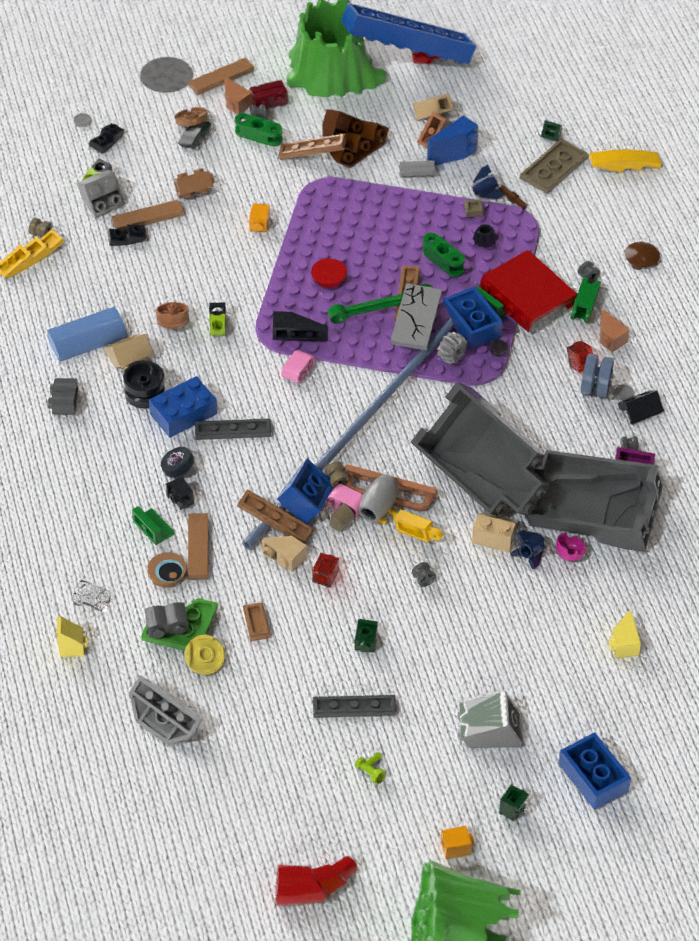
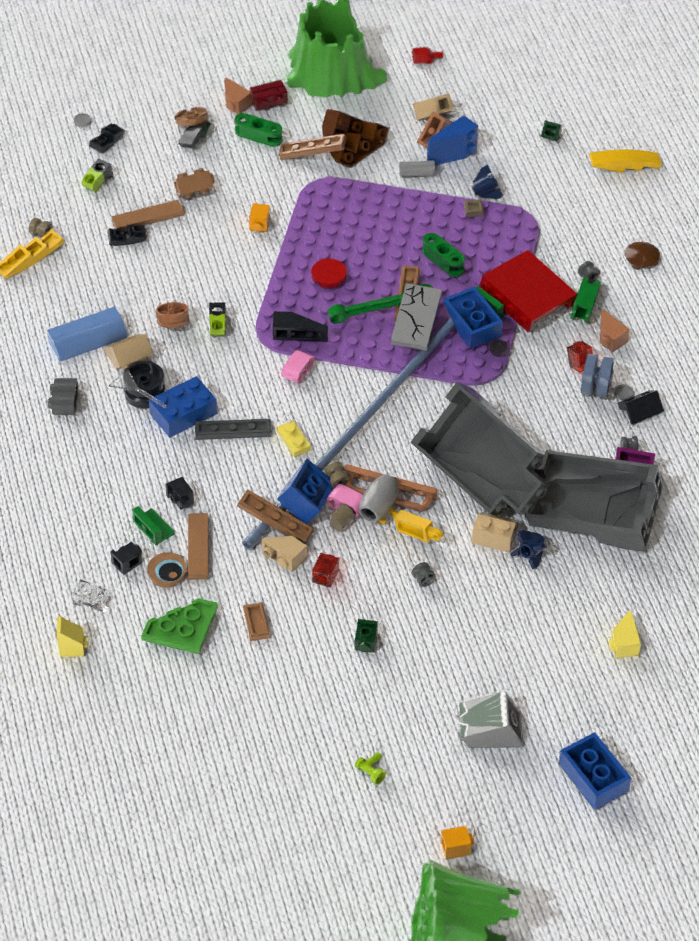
(101, 192): light grey slope -> none
(126, 381): none -> clear piece
(126, 557): none -> black brick
(162, 712): light grey wedge -> none
(166, 74): flat silver sticker -> none
(166, 619): dark grey brick -> none
(177, 461): black wheel -> none
(204, 655): light yellow tile -> none
(216, 77): medium nougat tile -> none
(259, 112): dark grey wheel -> none
(293, 438): none -> light yellow plate
(307, 885): red piece -> none
(354, 706): dark grey tile -> none
(408, 34): blue brick -> none
(452, 348): light grey gear -> none
(484, 236): black piece -> none
(513, 197): reddish brown bar -> none
(513, 802): dark green brick -> none
(554, 166): dark tan tile -> none
(570, 548): dark pink hair -> none

